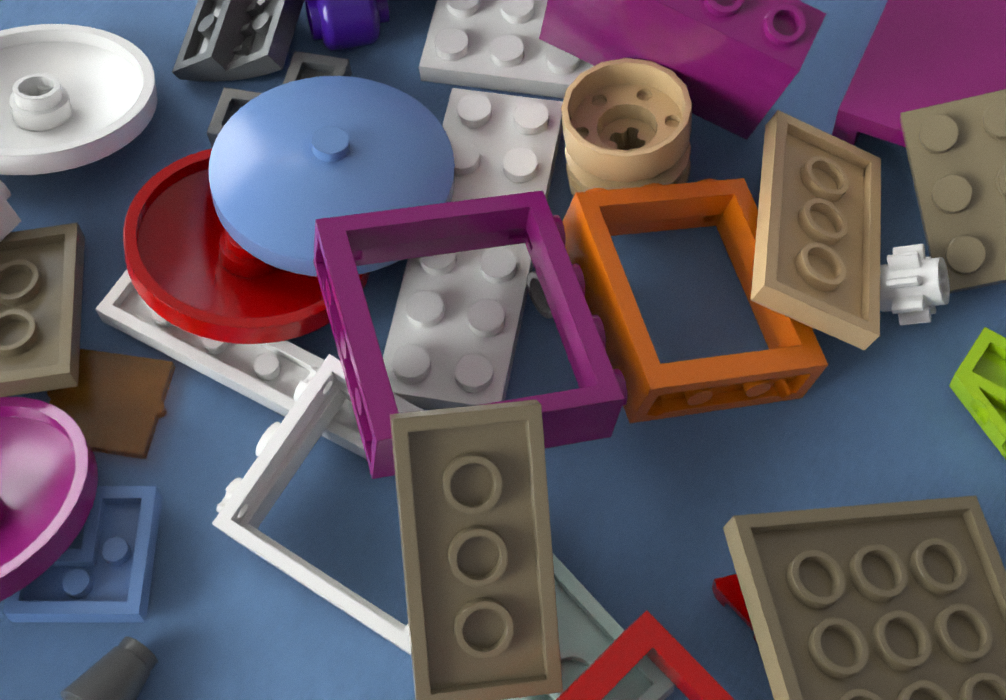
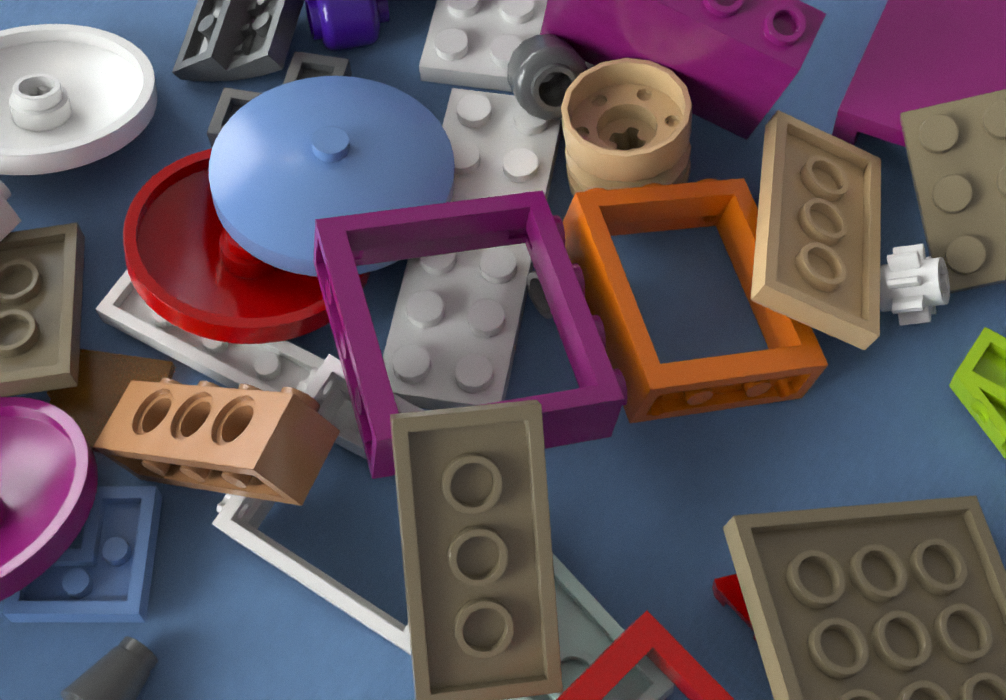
(220, 438): none -> medium nougat brick
(542, 72): none -> dark grey head

